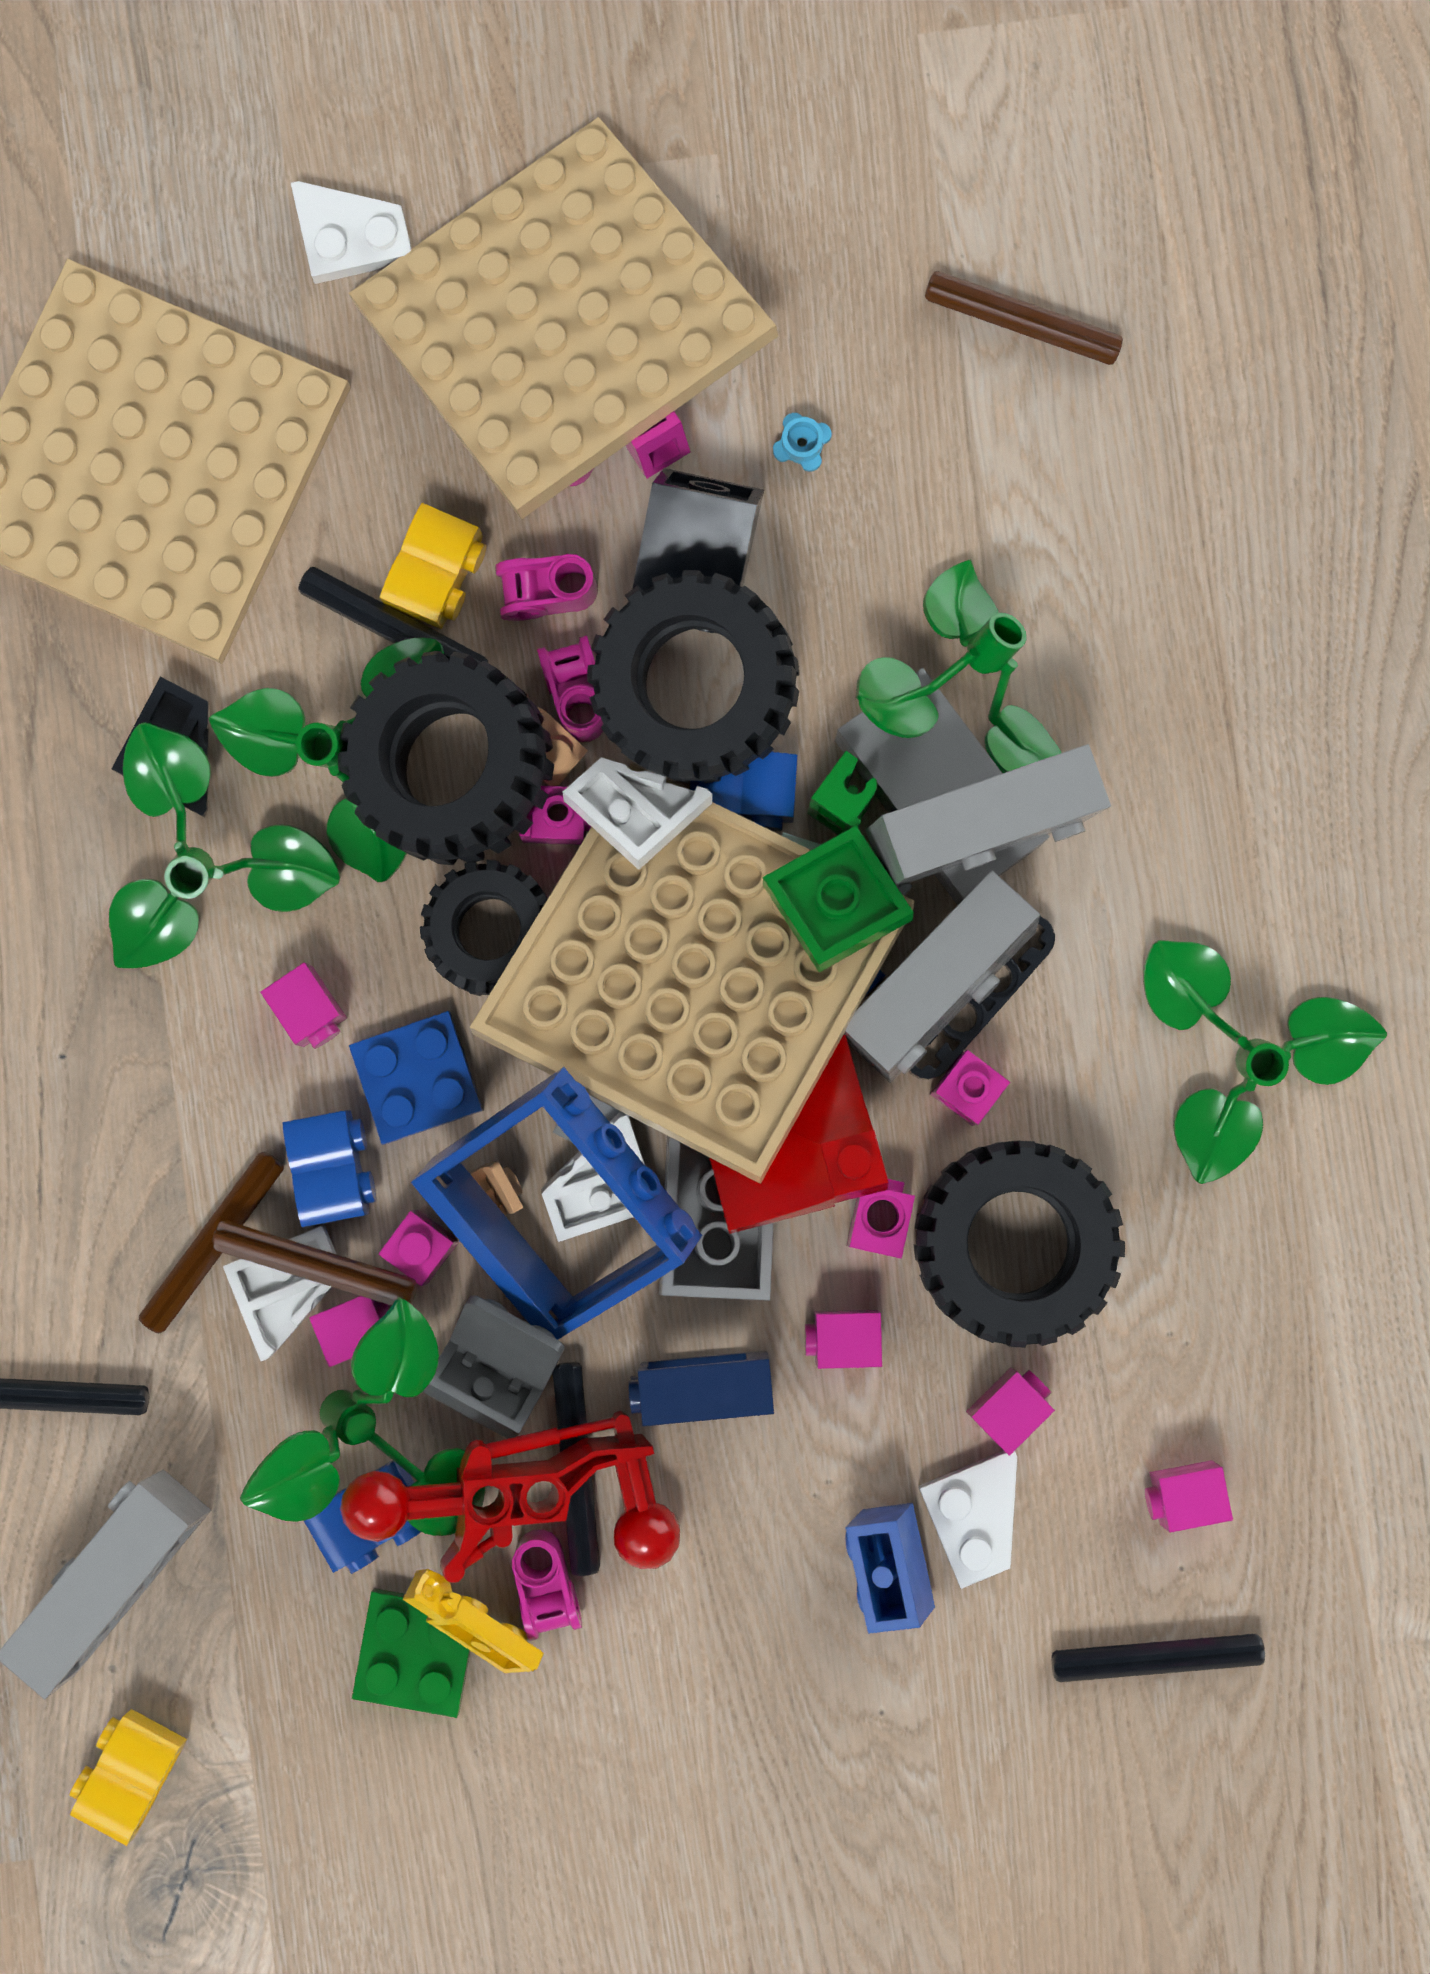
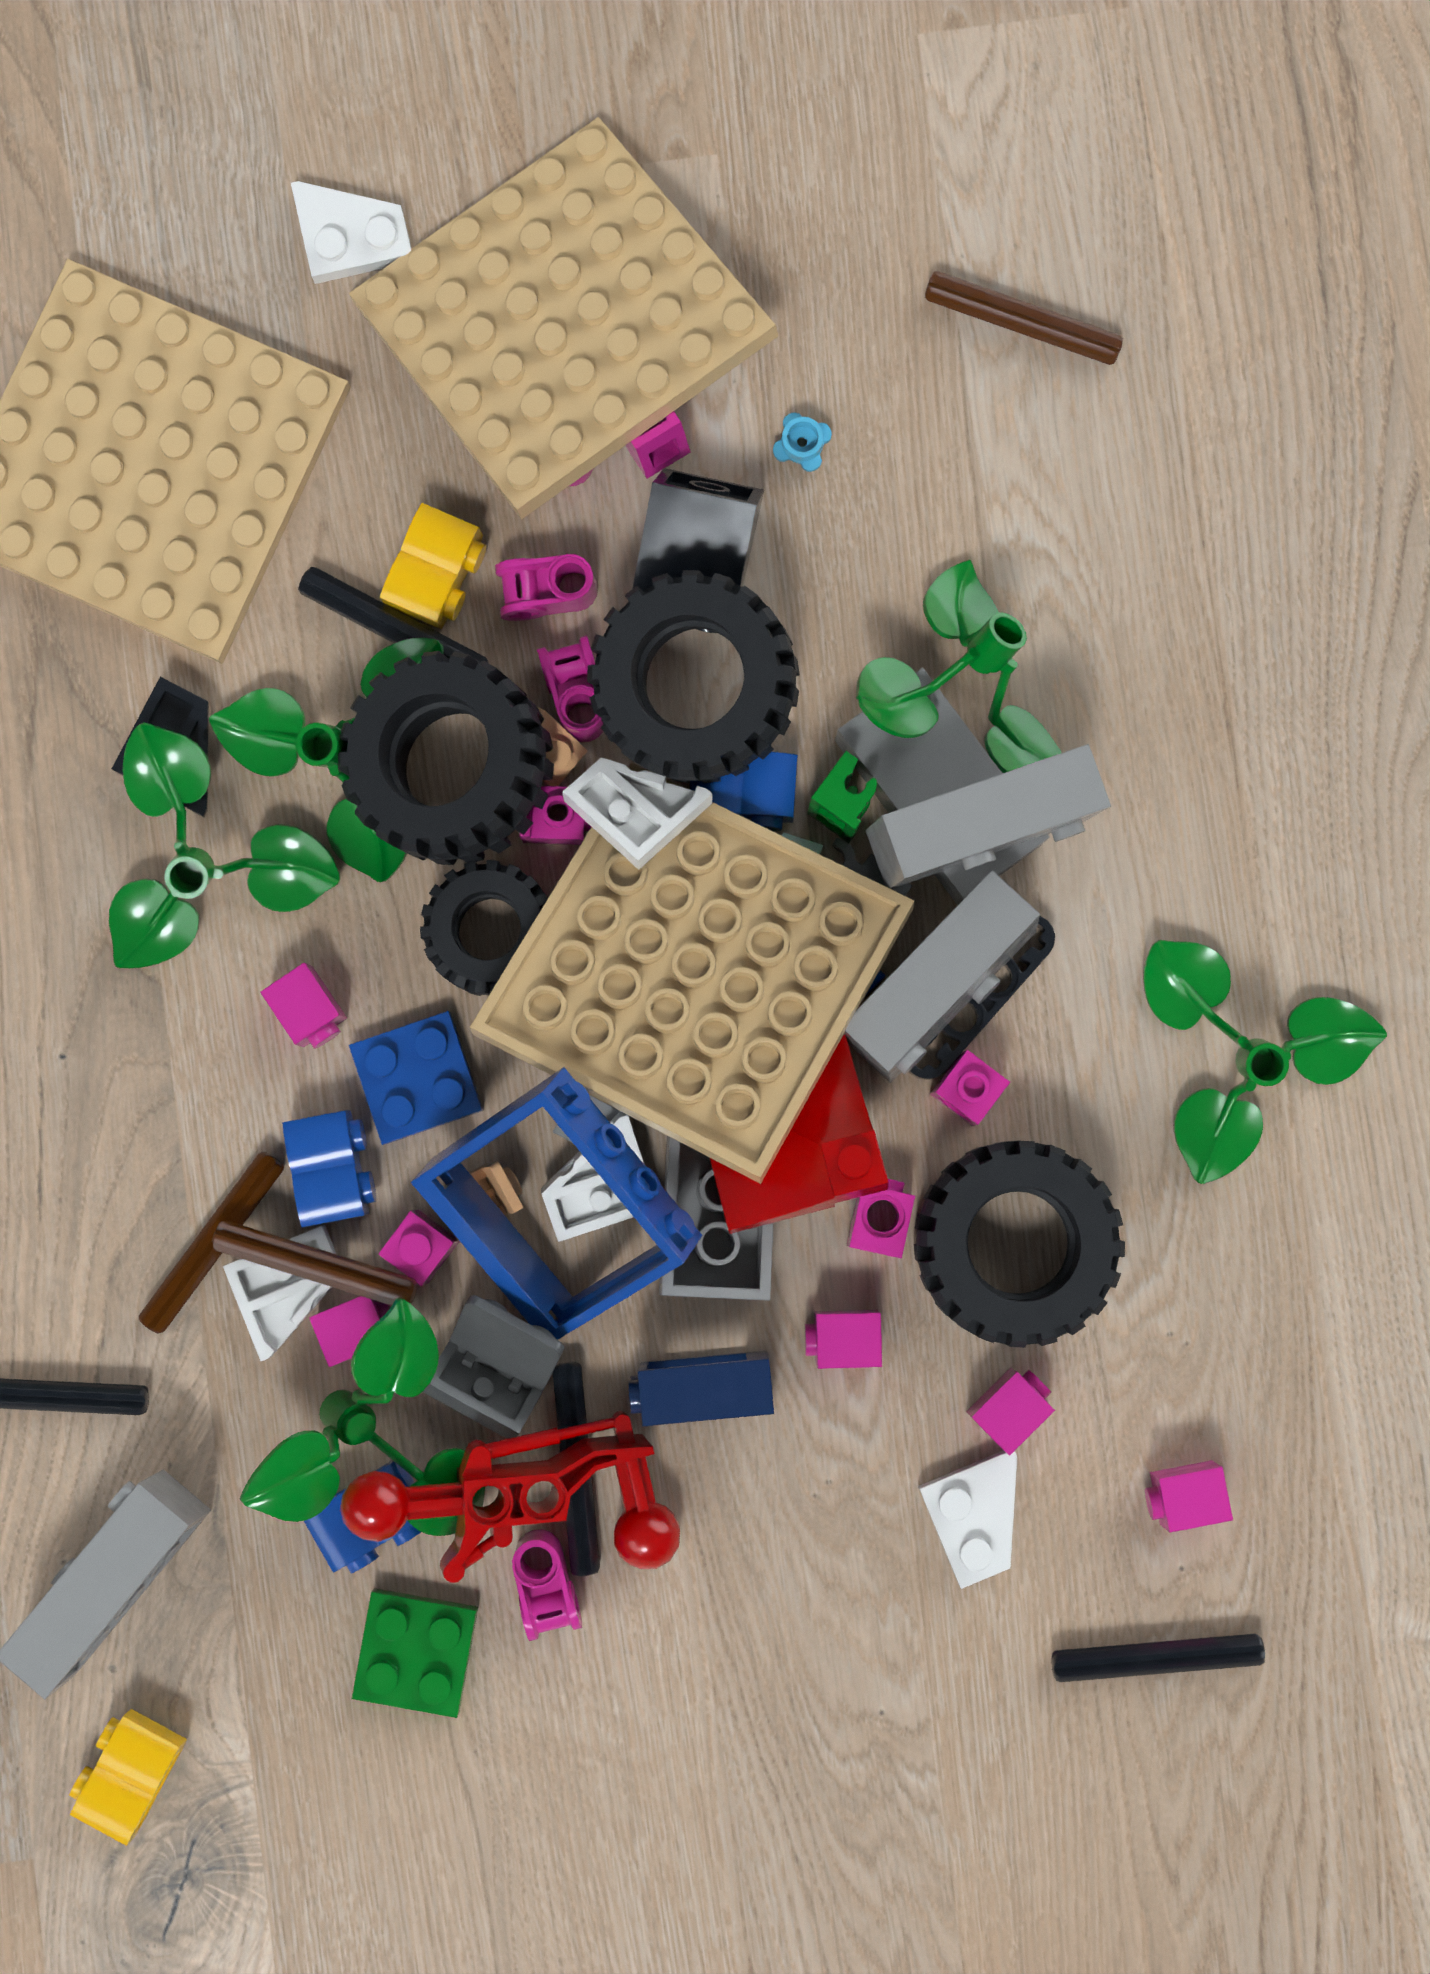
(468, 1624): yellow hinge -> none
(837, 898): green plate -> none
(889, 1568): blue brick -> none

